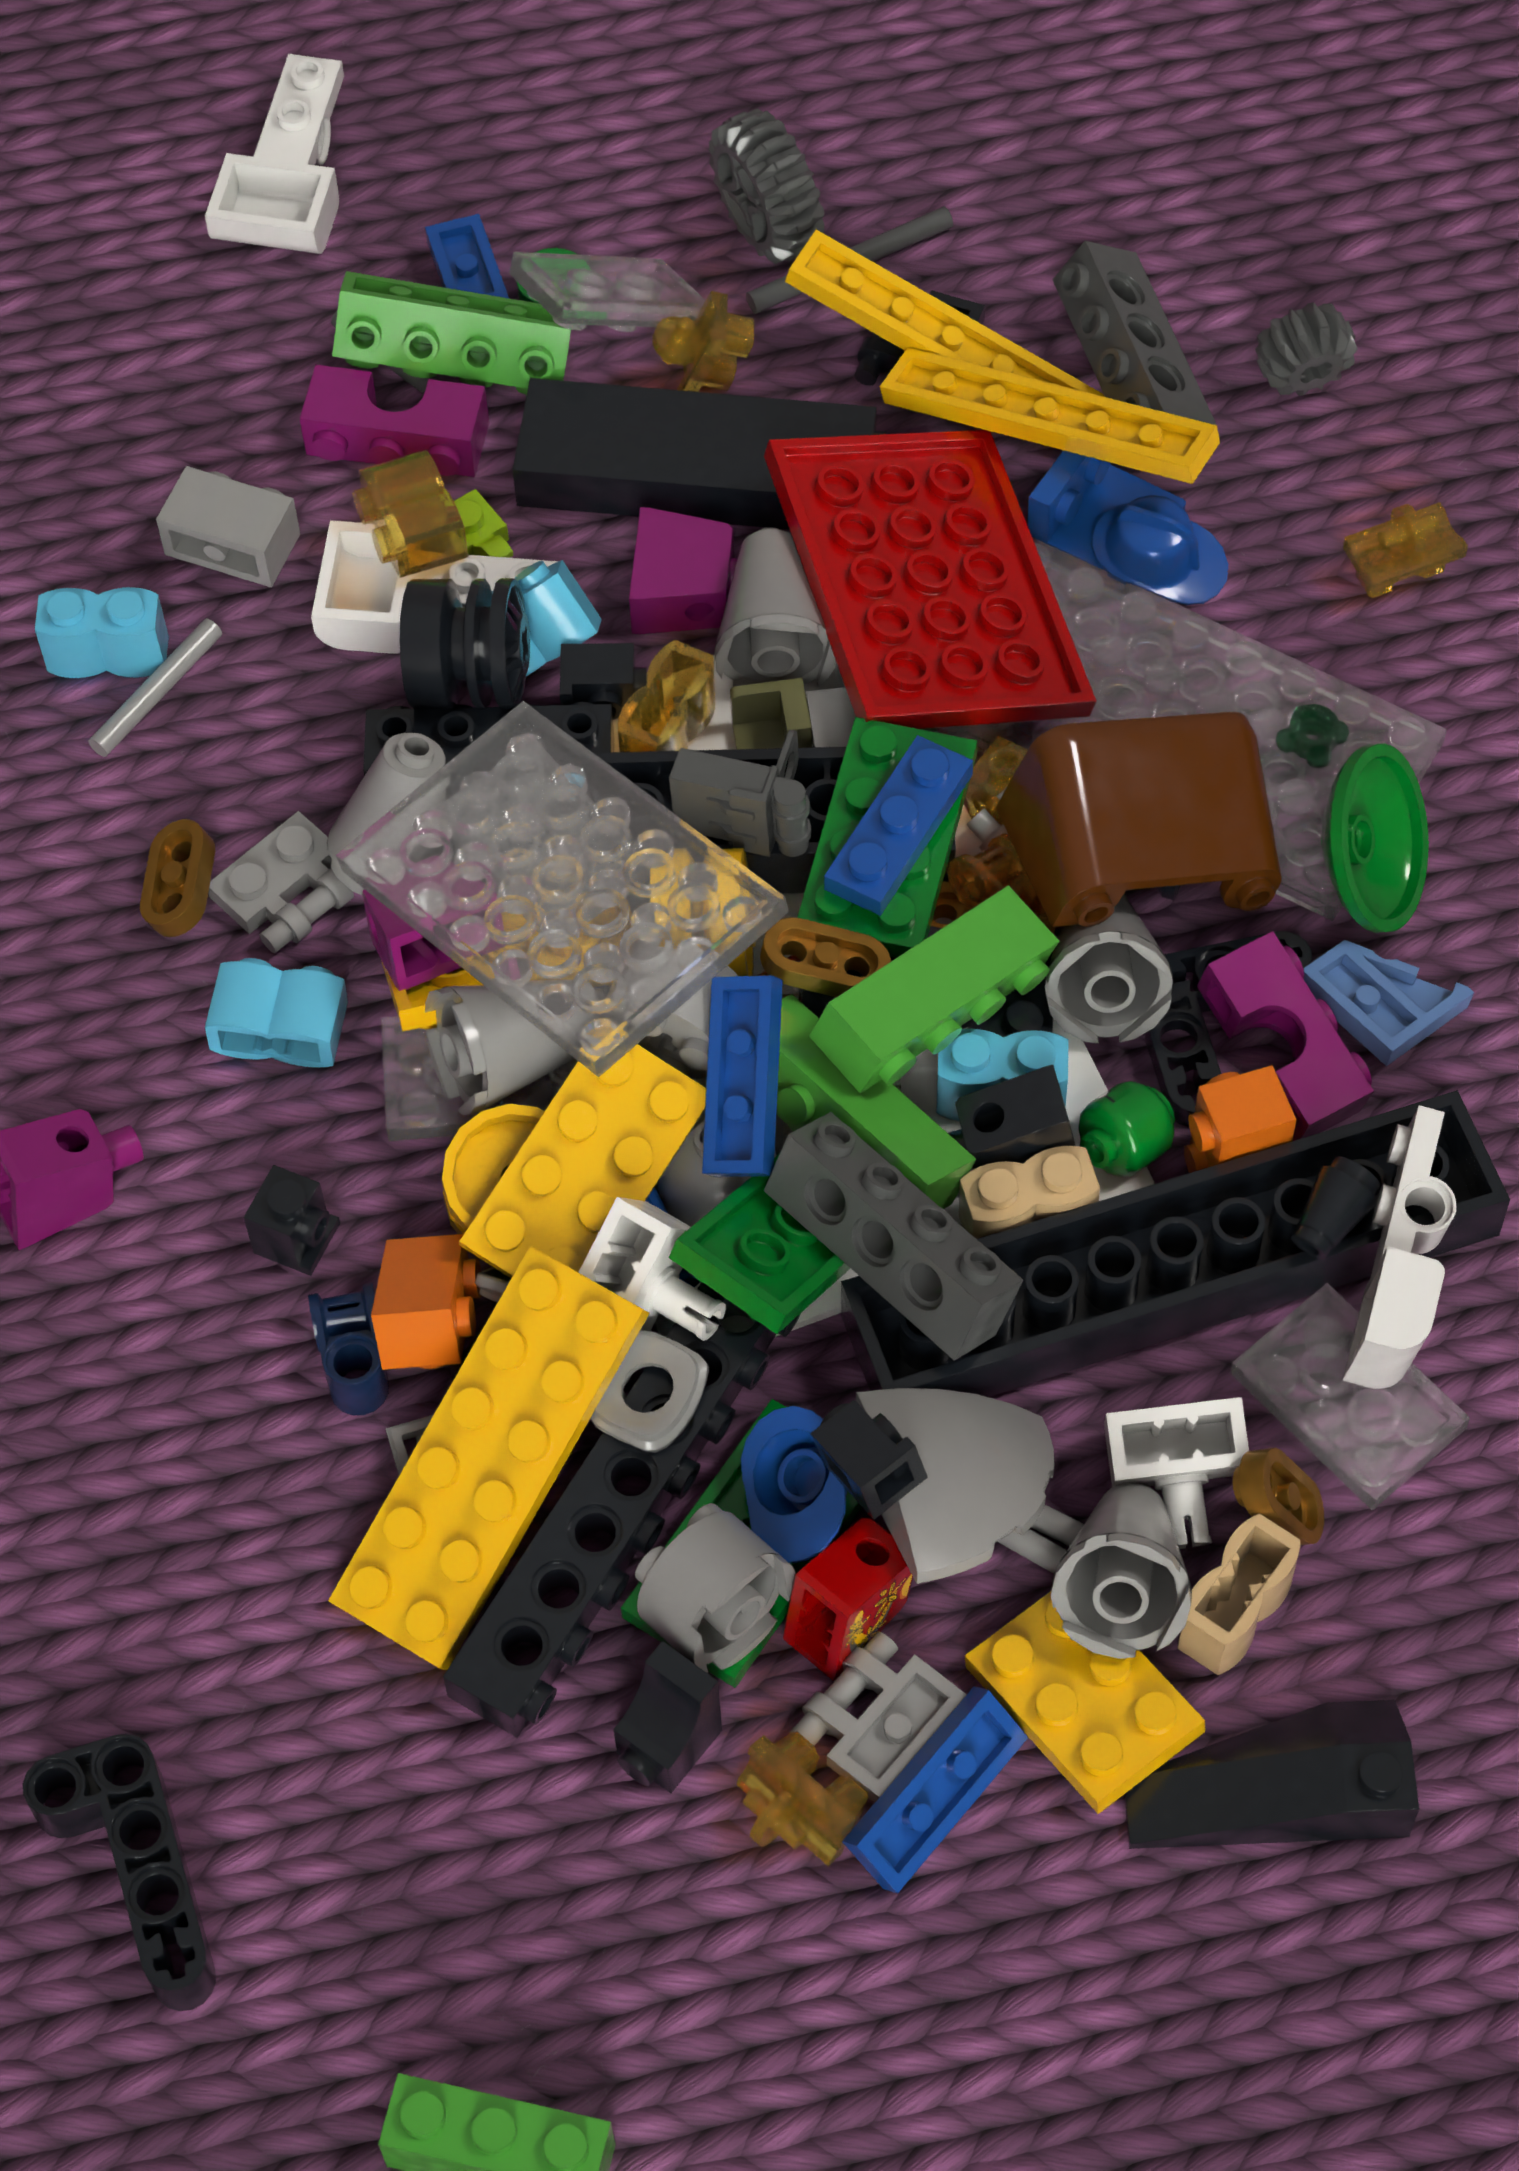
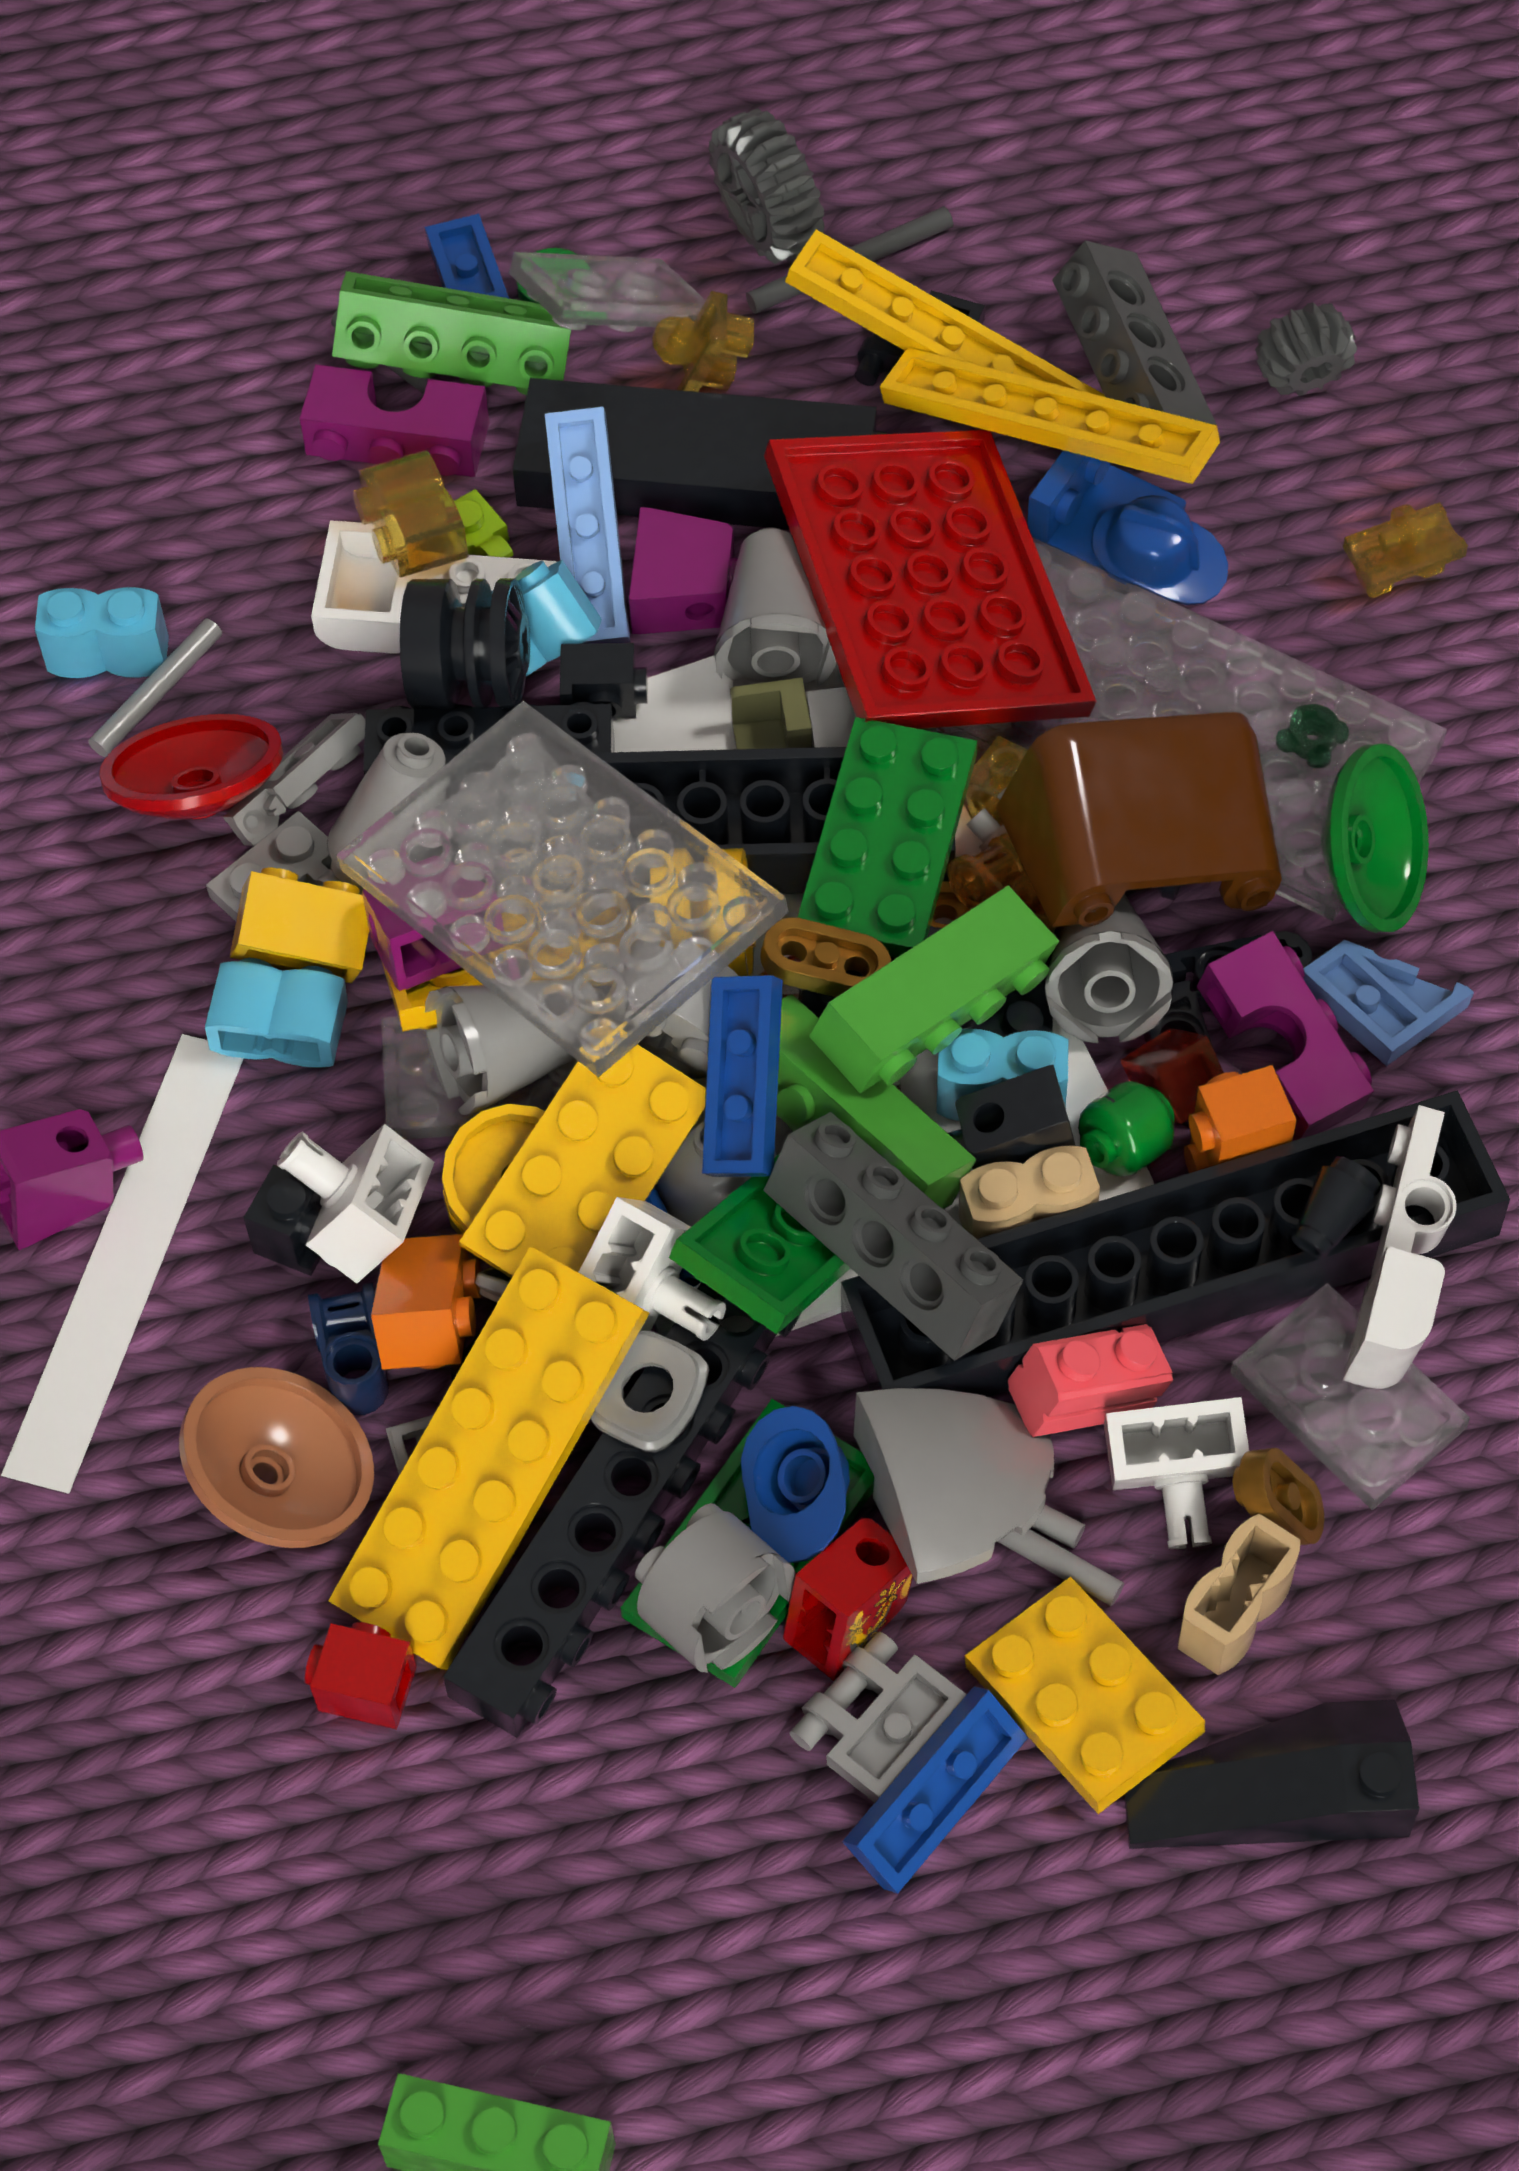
(122, 1268): none -> white sticker
(140, 1872): black beam -> none
(177, 878): pearl gold plate -> none
(192, 765): none -> red dish
(228, 526): light grey brick -> none
(280, 192): white plate -> none
(292, 1438): none -> nougat dish
(293, 782): none -> light grey hinge
(301, 923): none -> yellow piece
(361, 1674): none -> red brick
(363, 1199): none -> white brick
(588, 514): none -> light blue plate
(668, 1720): black arch -> none
(673, 703): clear yellow brick -> none
(743, 800): dark grey piece -> none
(796, 1804): clear yellow hips -> none
(868, 1457): black brick -> none
(898, 825): blue plate -> none
(1083, 1377): none -> coral brick
(1123, 1576): light grey cone -> none
(1174, 1066): none -> clear red panel

